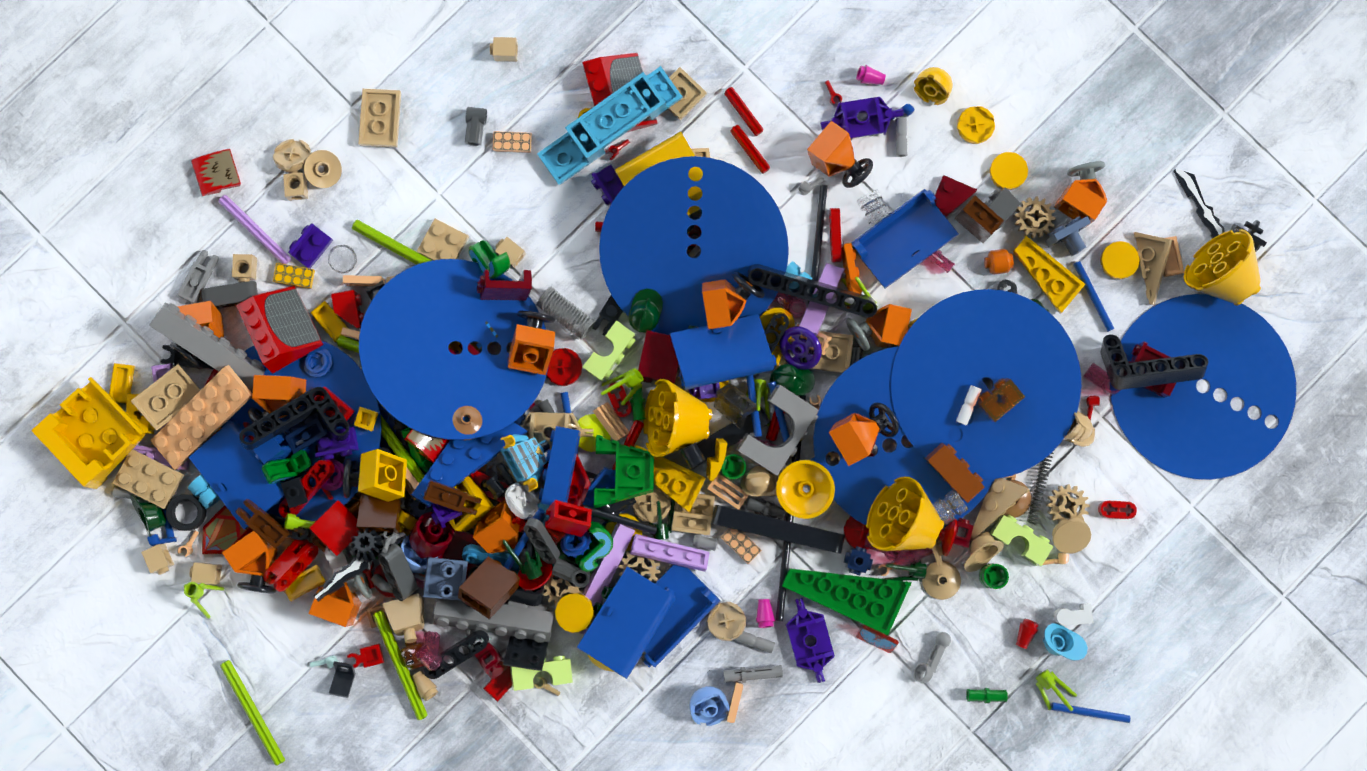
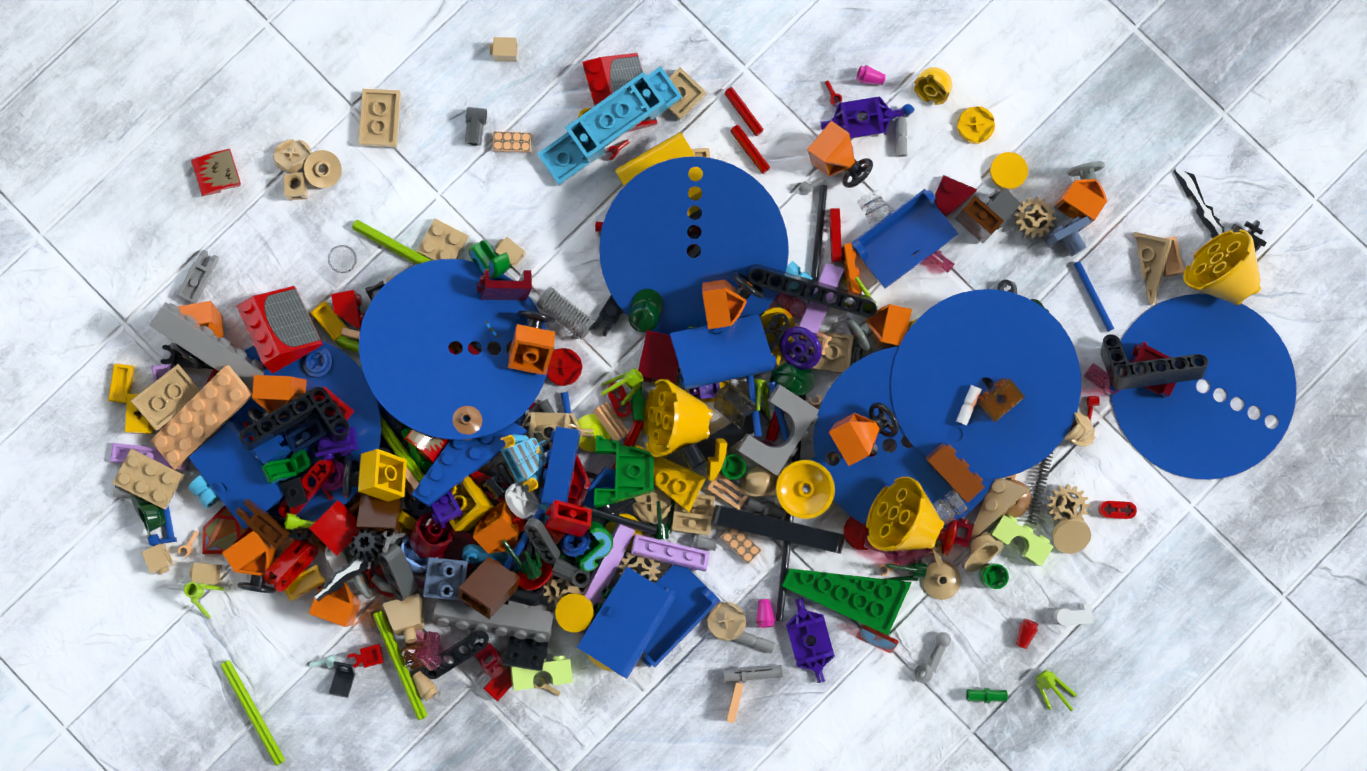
(89, 434): yellow panel -> none
(171, 509): black tyre -> none
(229, 294): dark grey beam -> none
(239, 261): tan brick -> none
(254, 229): lavender axle -> none
(293, 275): yellow tile -> none
(310, 245): dark purple bracket -> none
(351, 280): light nougat tile -> none
(366, 418): yellow slope -> none
(449, 497): reddish brown hinge -> none
(601, 366): yellowish green arch -> none
(608, 183): dark purple bracket -> none
(708, 706): light blue cylinder -> none
(850, 560): dark blue brick -> none
(999, 261): orange head -> none
(1050, 275): yellow wing -> none
(1062, 559): light nougat hand -> none
(1064, 642): medium azure piece -> none
(1091, 712): blue bar -> none
(1119, 260): yellow tile -> none

